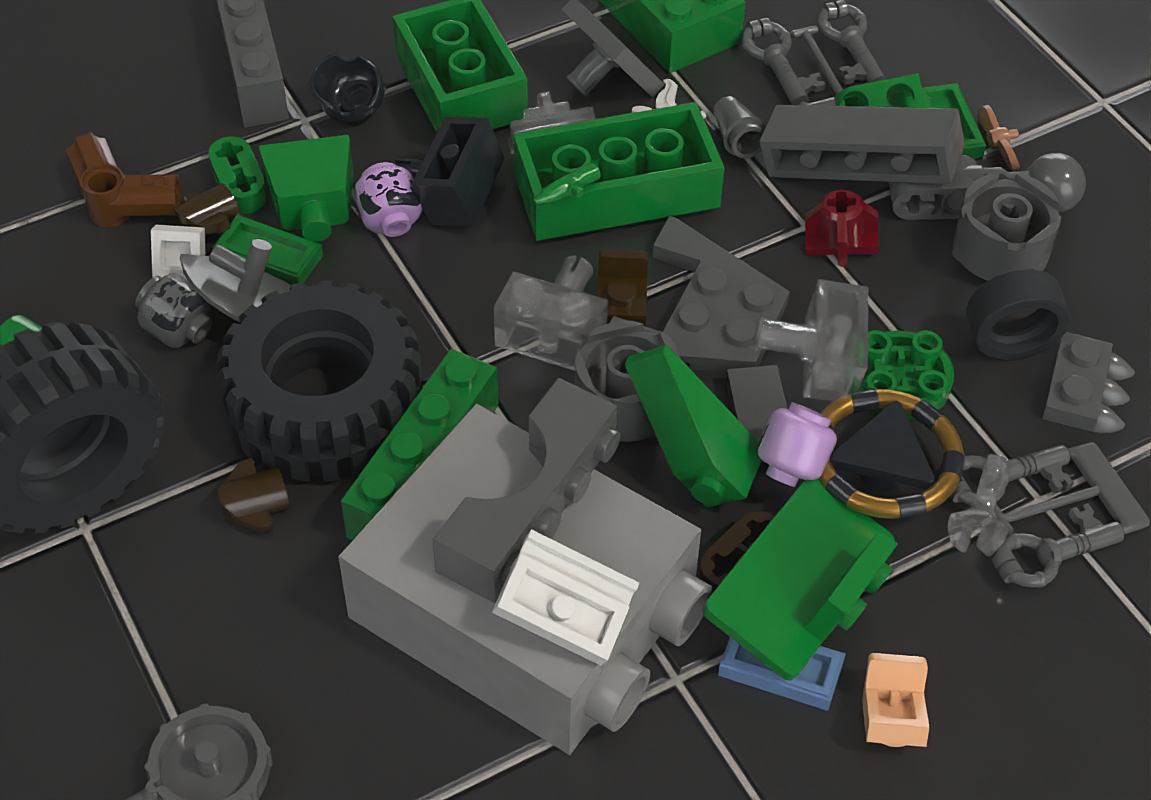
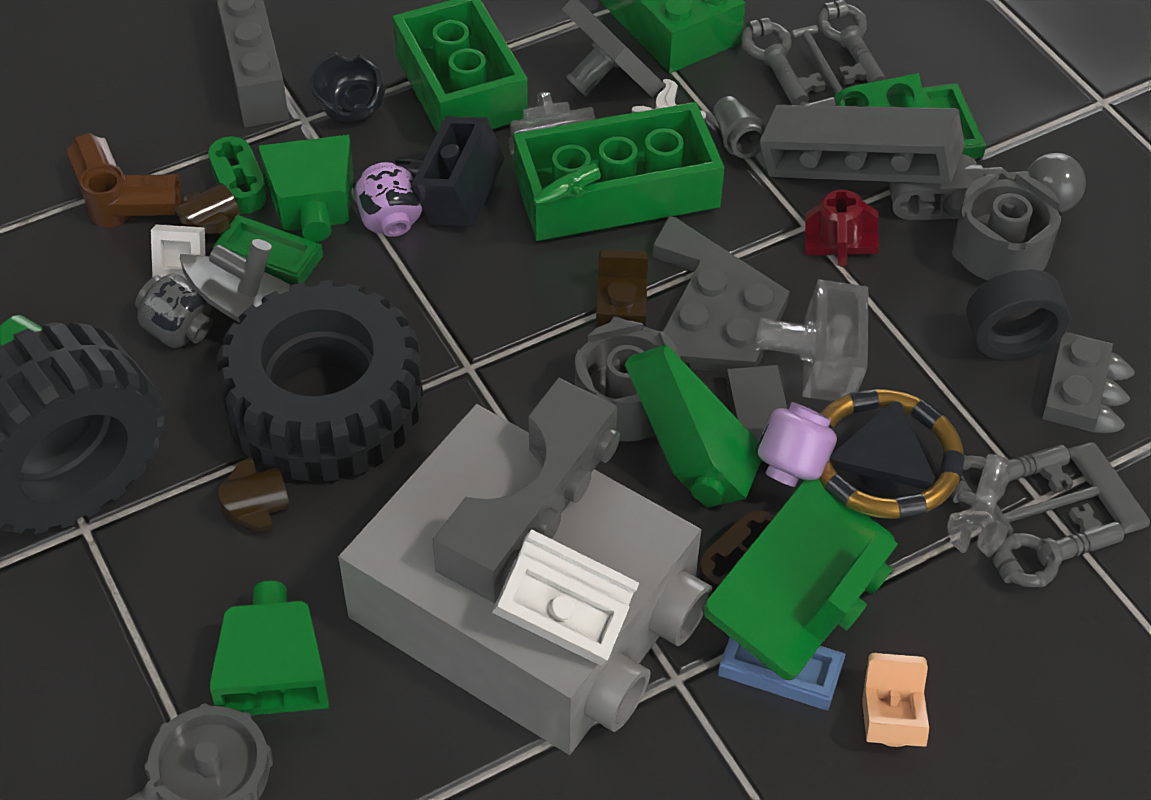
(268, 656): none -> green torso
(431, 417): green brick -> none
(548, 317): clear brick -> none
(909, 365): green tile -> none
(998, 136): nougat piece -> none

